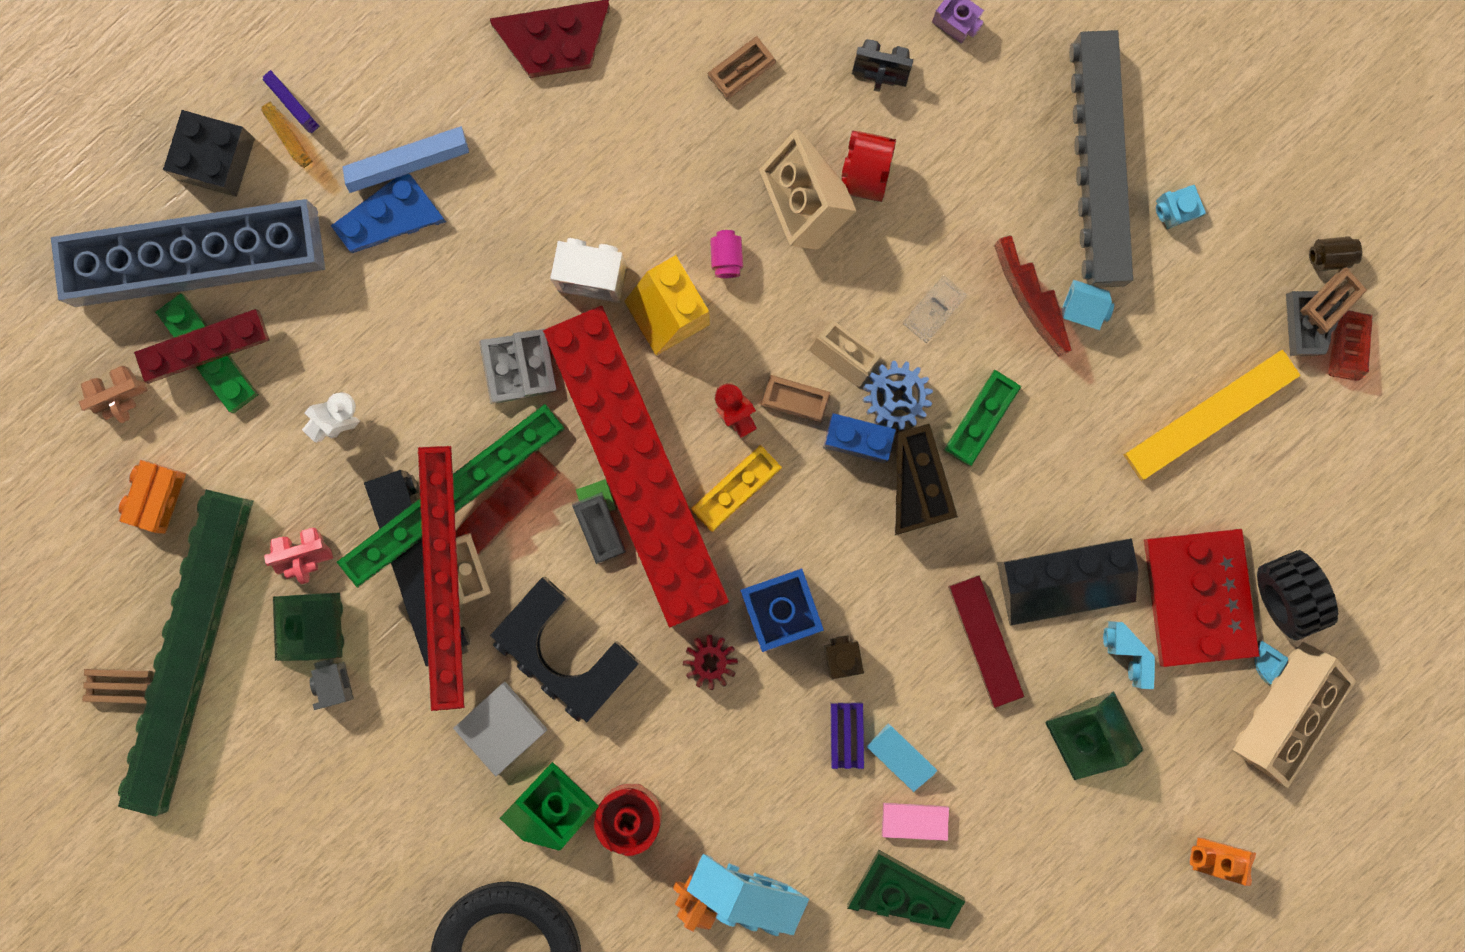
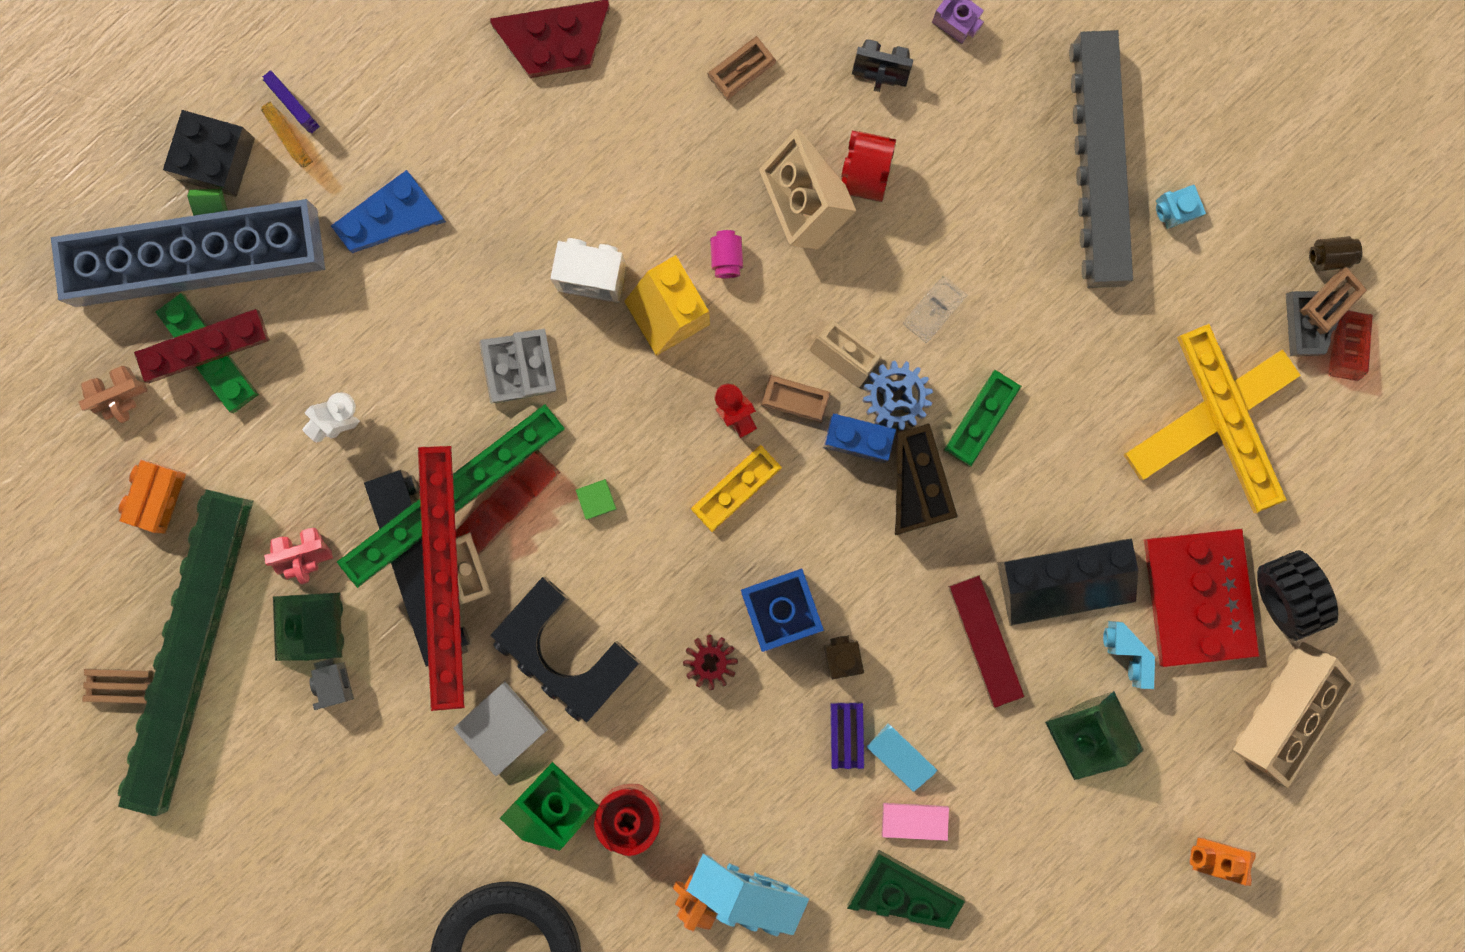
(206, 201): none -> bright green tile
(405, 159): medium blue tile -> none
(599, 528): dark grey tile -> none
(636, 466): red brick -> none
(1038, 306): clear red slope -> none
(1087, 305): medium azure brick -> none
(1231, 418): none -> yellow tile
(1269, 662): medium azure tile -> none

